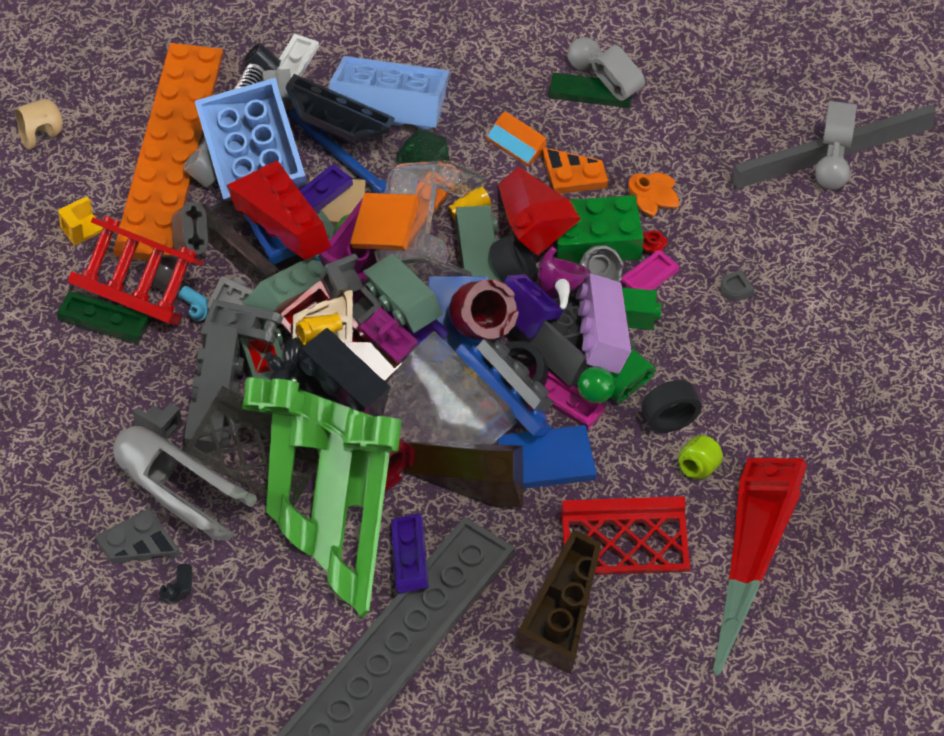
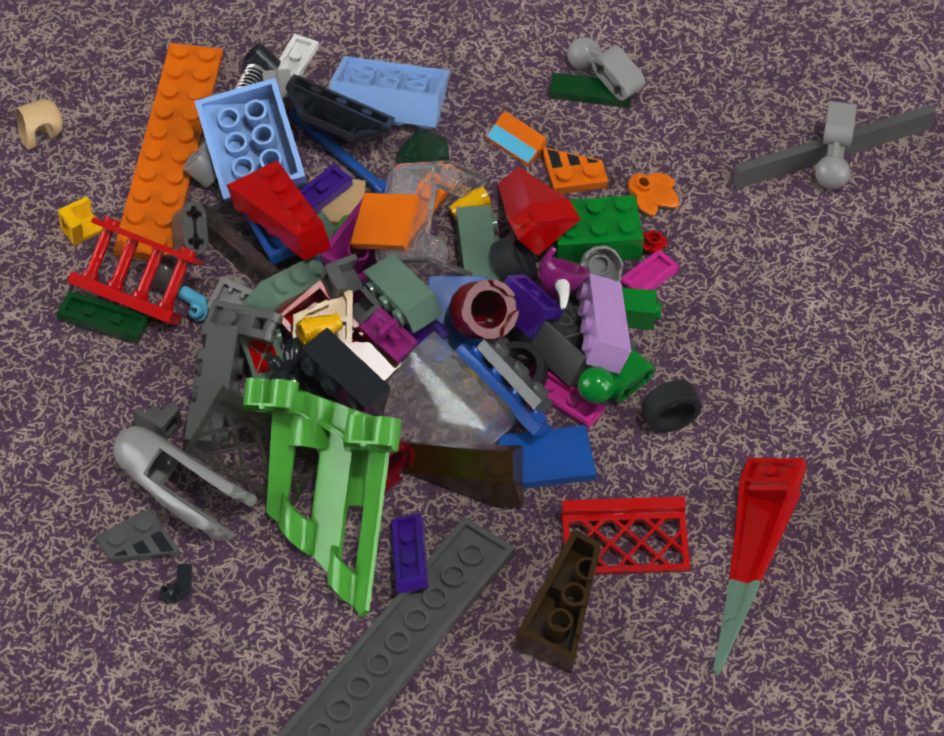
(700, 457): lime head -> none
(736, 286): dark grey tile -> none

